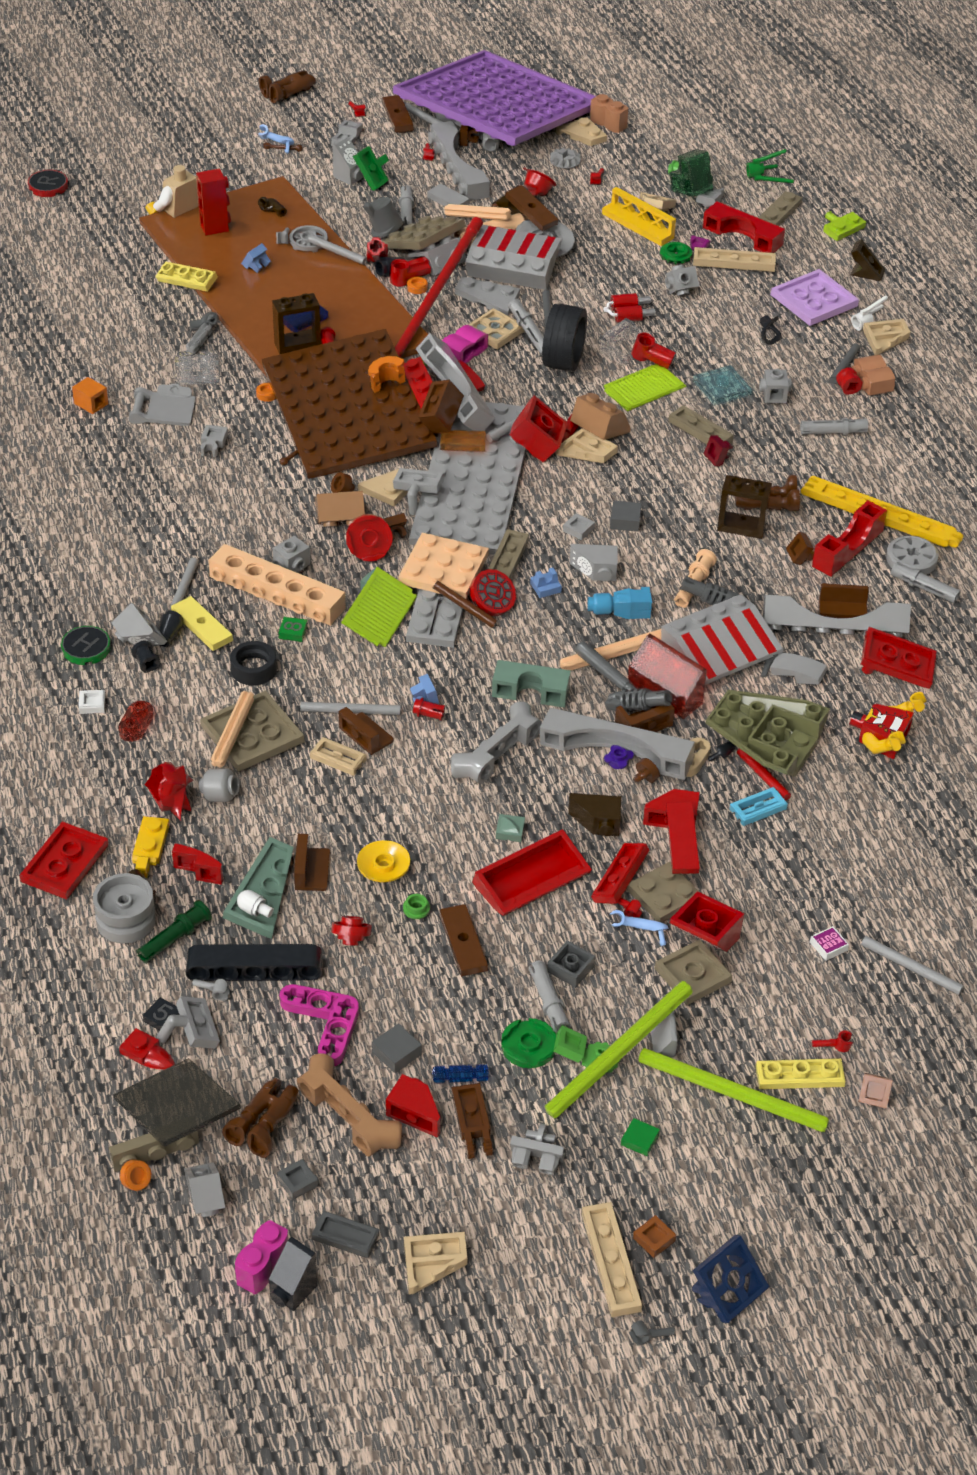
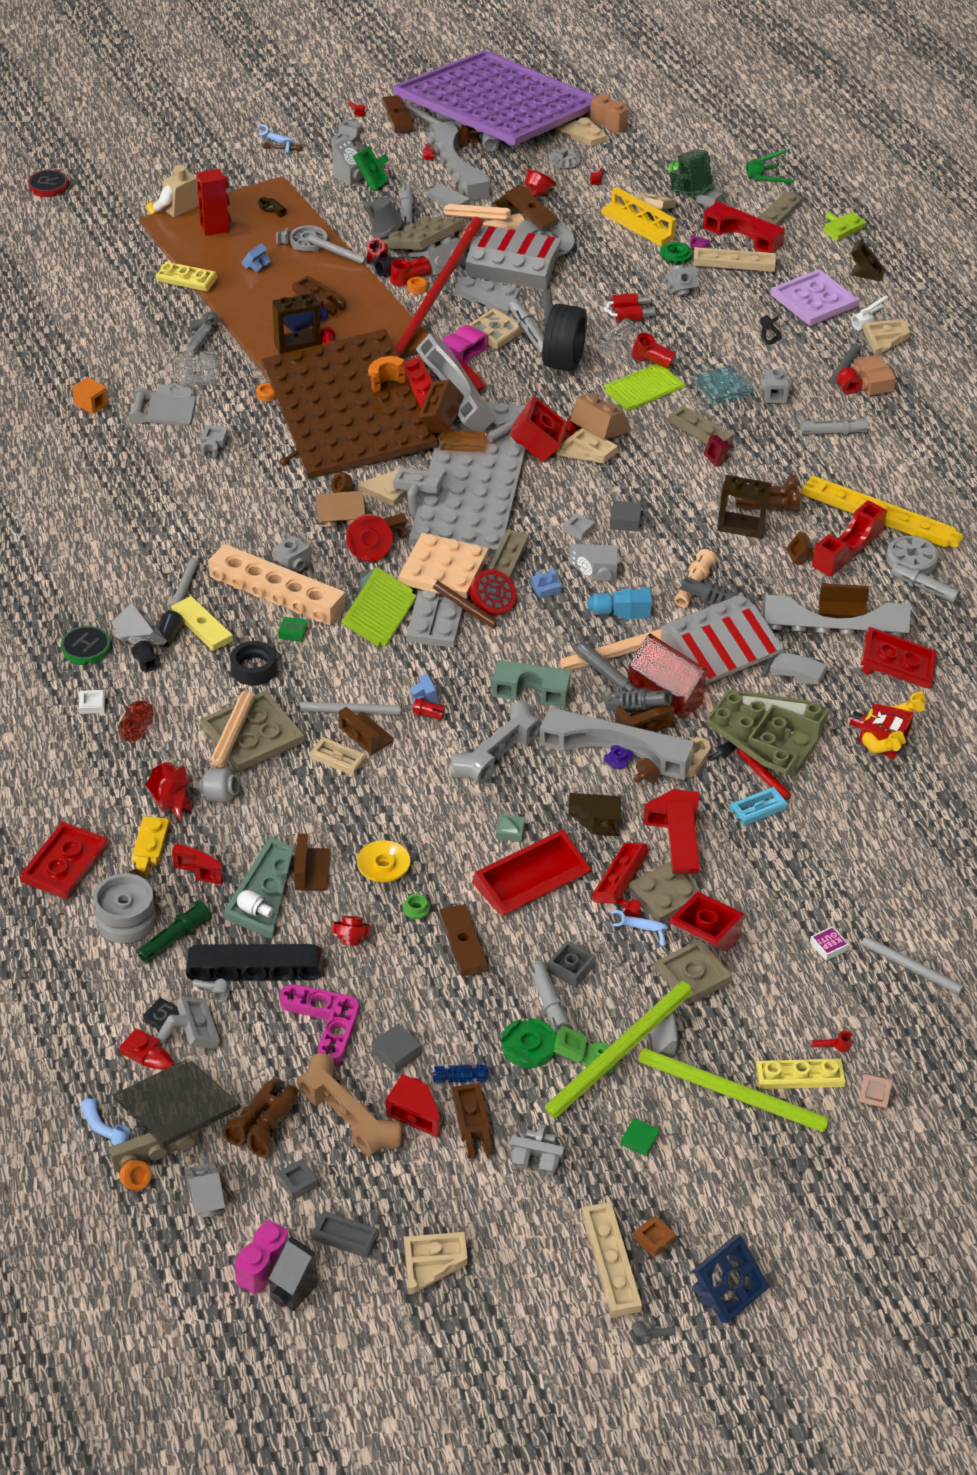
(117, 1135): none -> light blue piece
(285, 87): reddish brown piece -> none
(323, 294): none -> reddish brown hinge

